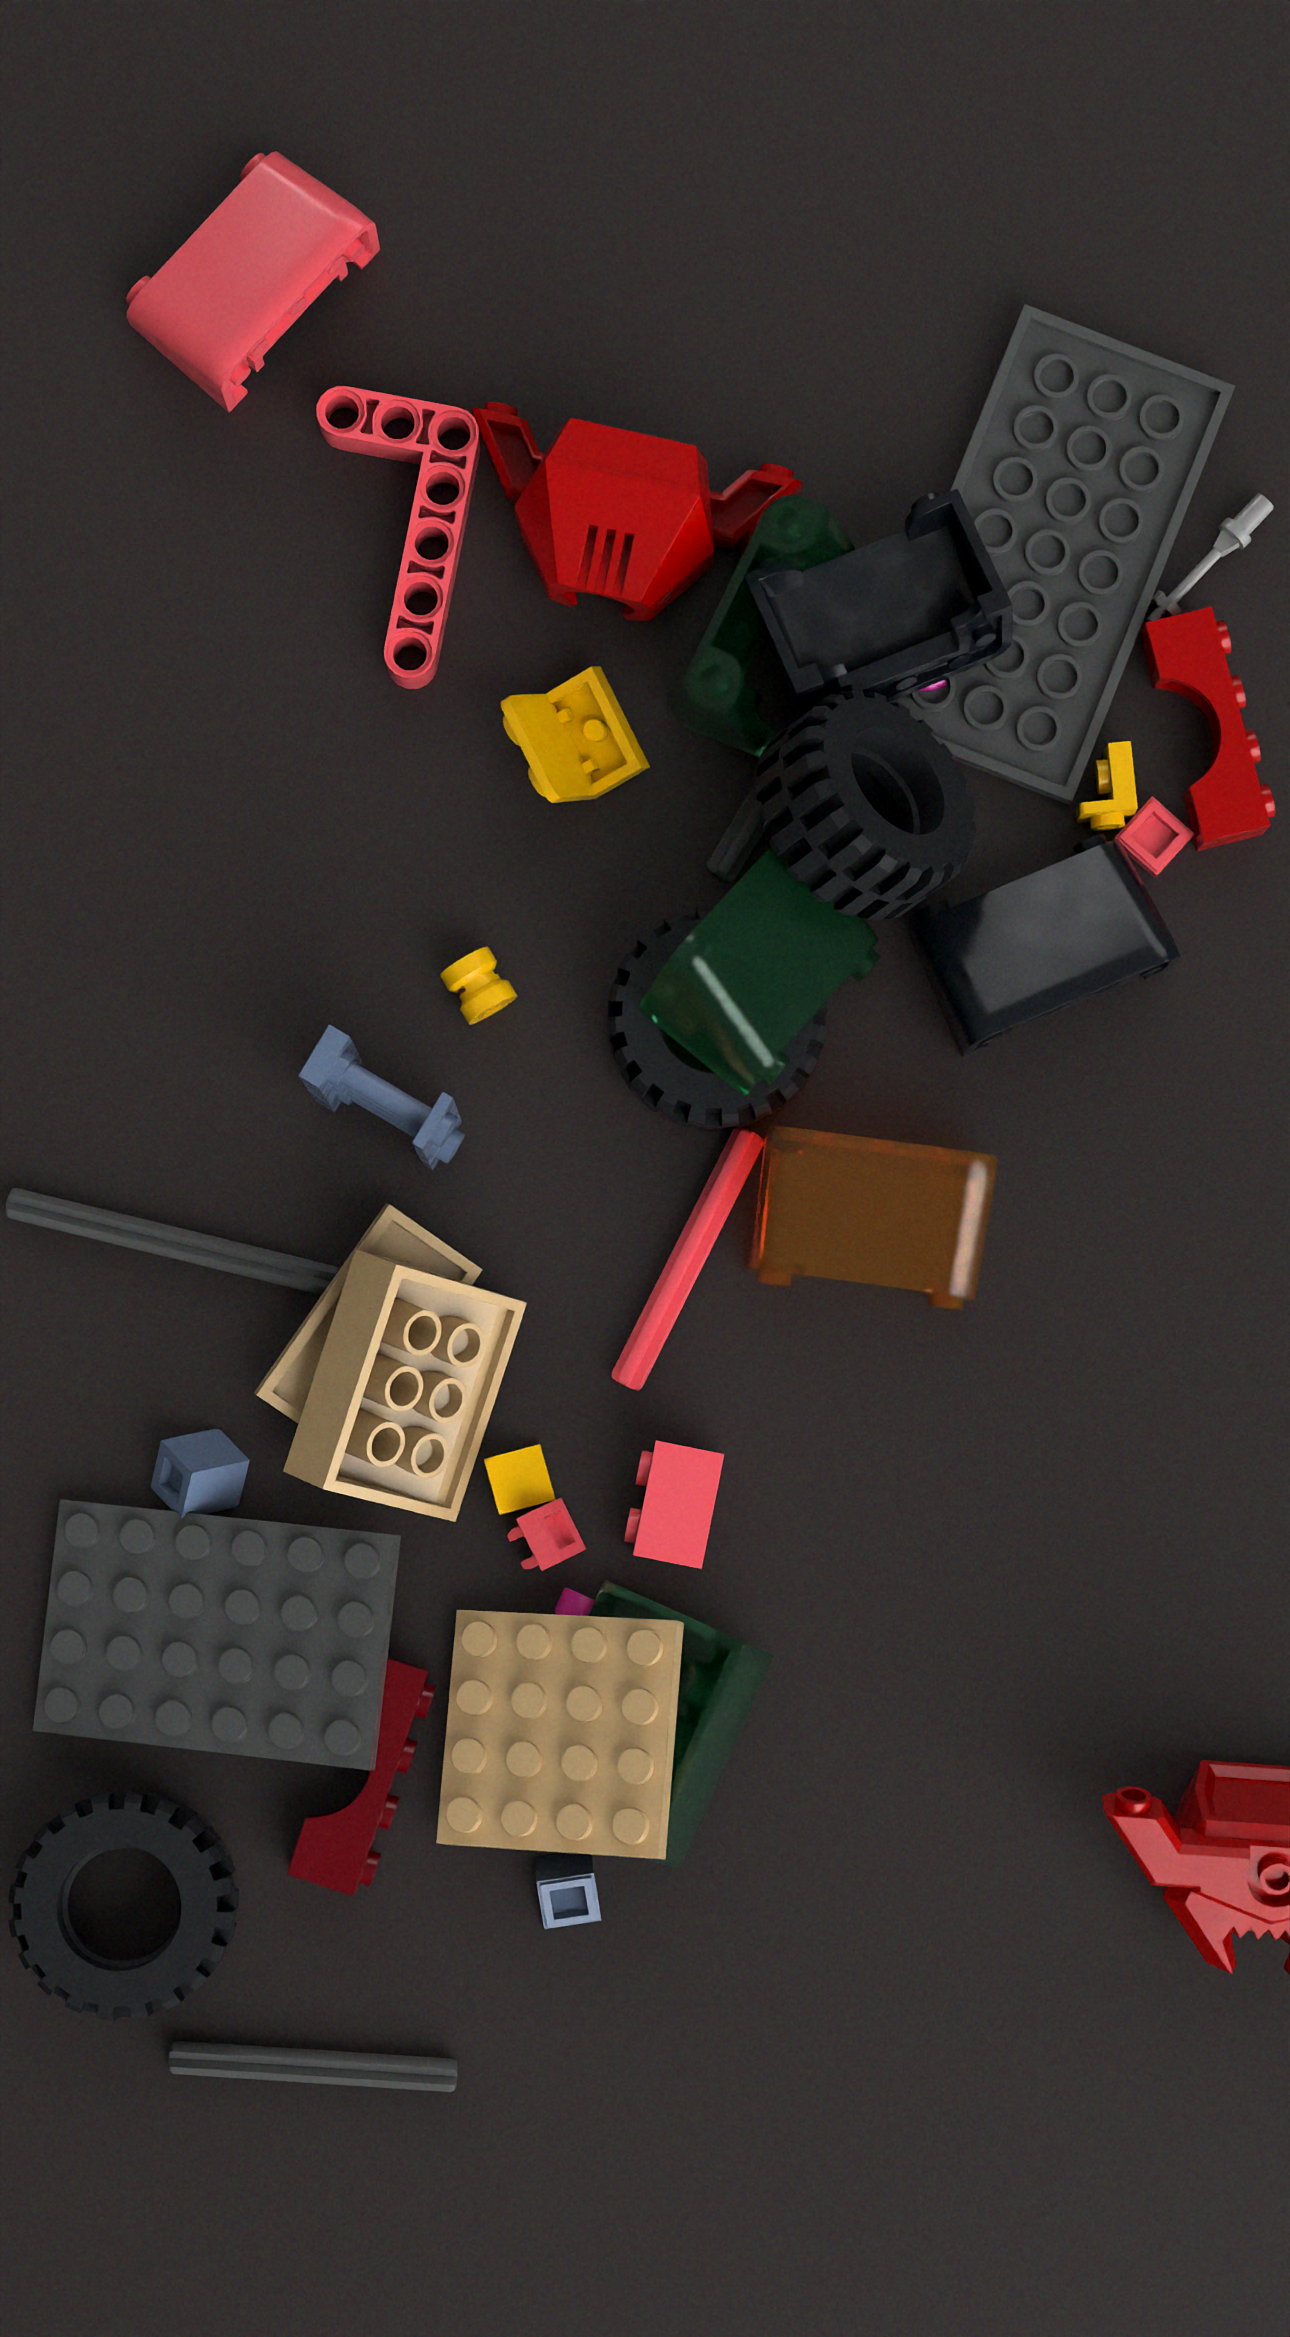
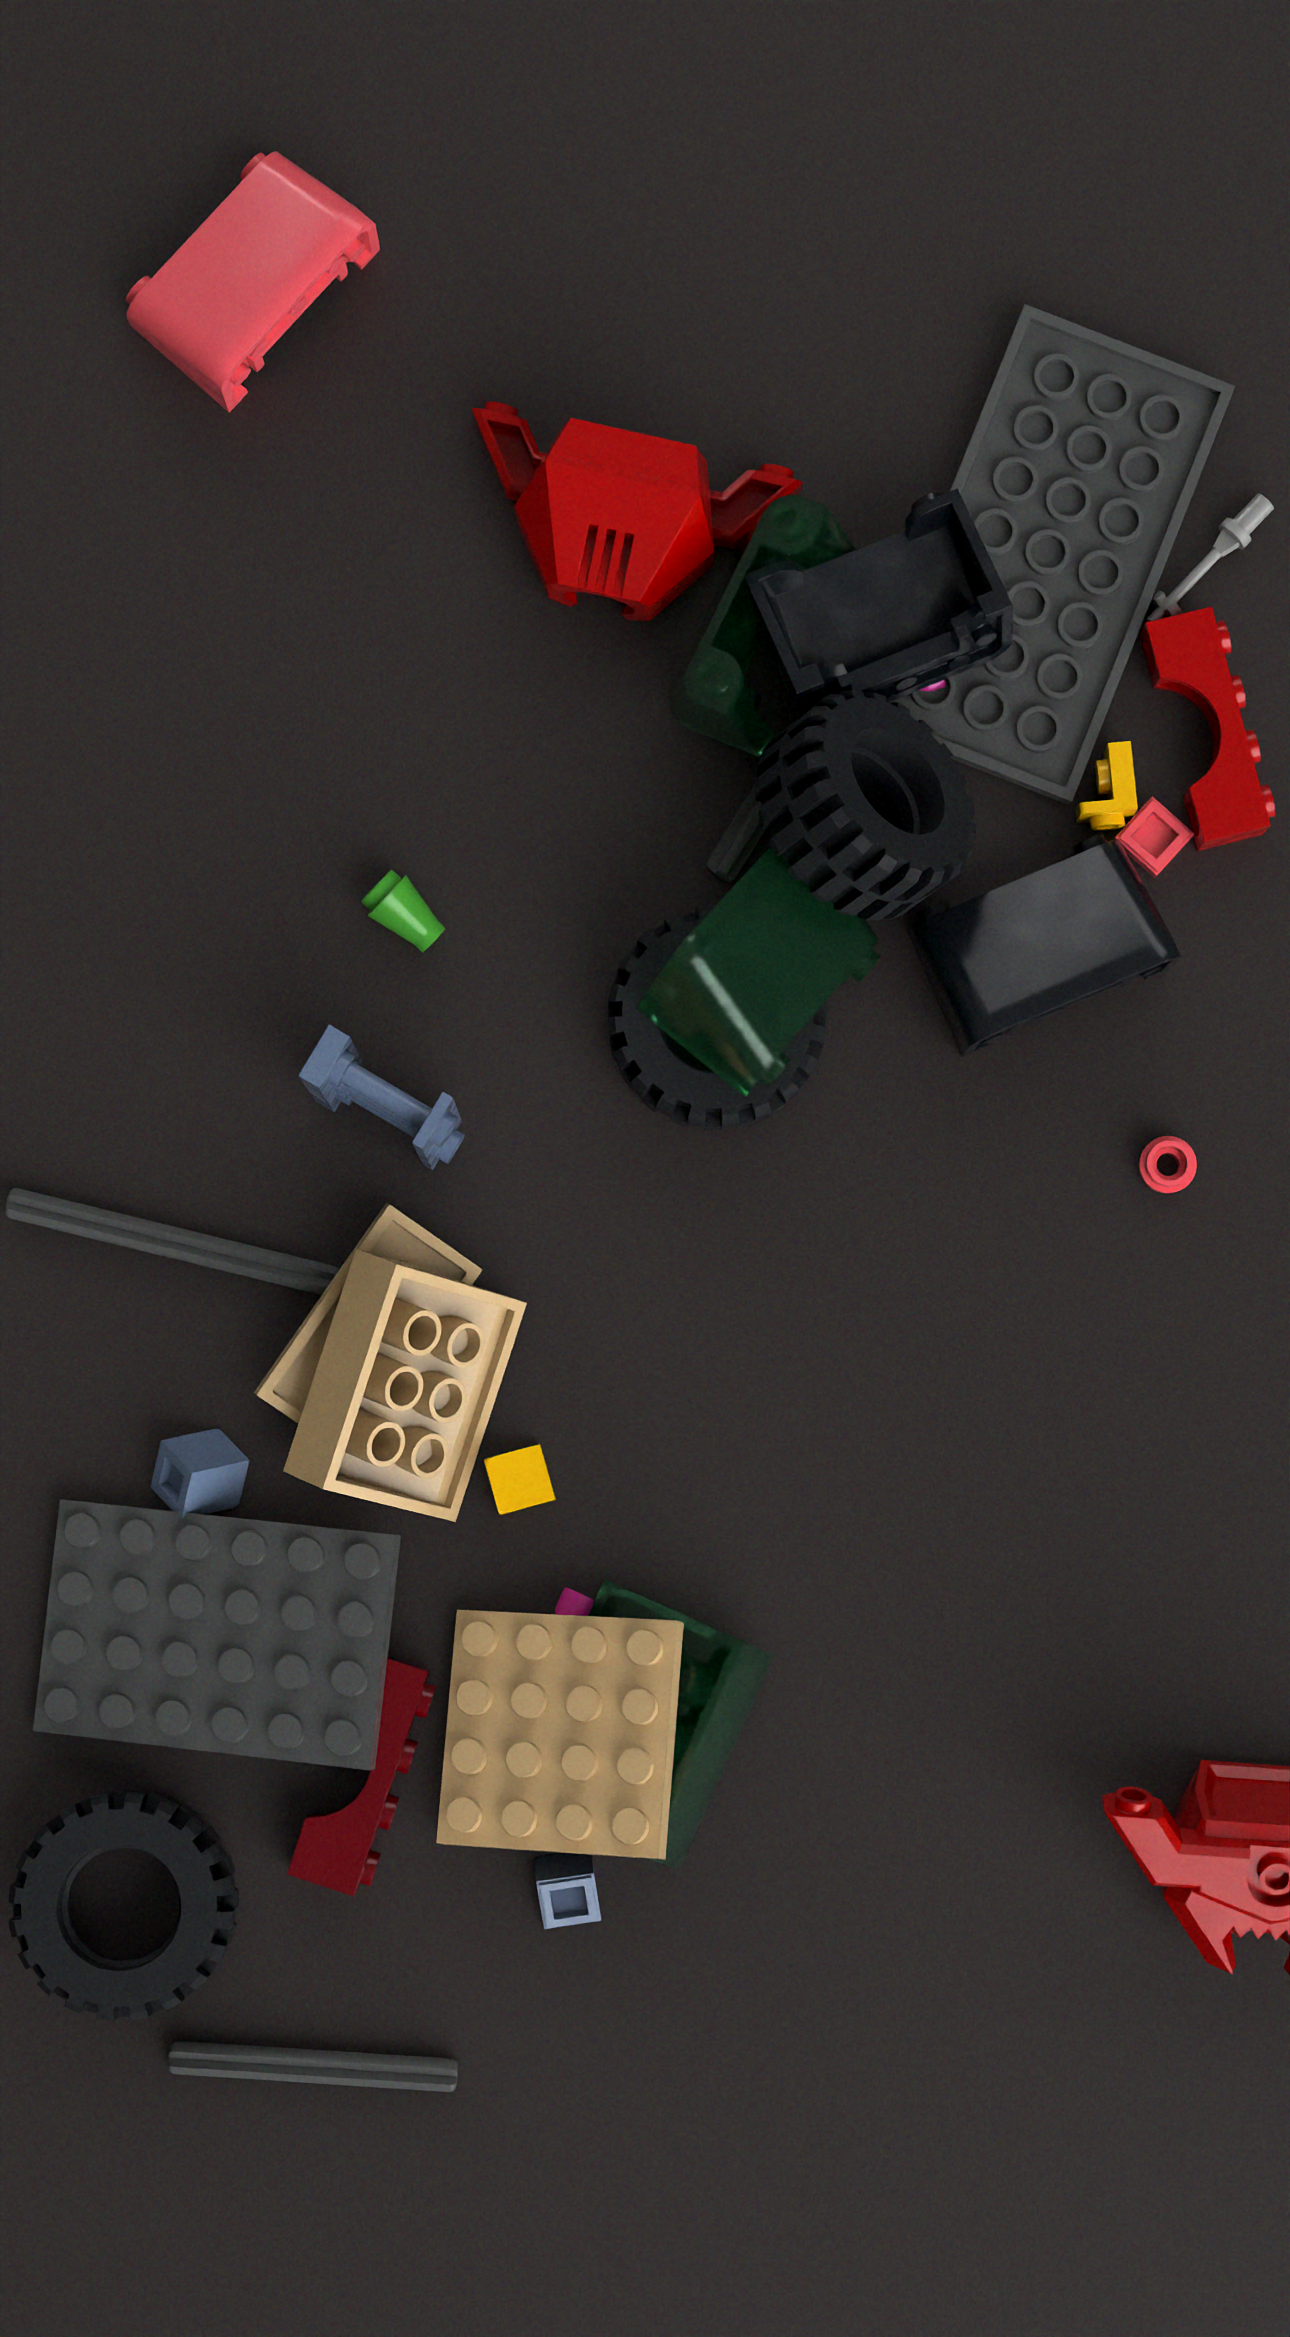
(402, 910): none -> bright green cone
(426, 518): coral beam -> none
(478, 985): yellow wheel -> none
(549, 1535): coral tile -> none
(574, 738): yellow bracket -> none
(676, 1504): coral brick -> none
(687, 1258): coral axle -> none
(871, 1213): clear orange windscreen -> none
(1184, 1158): none -> coral plate

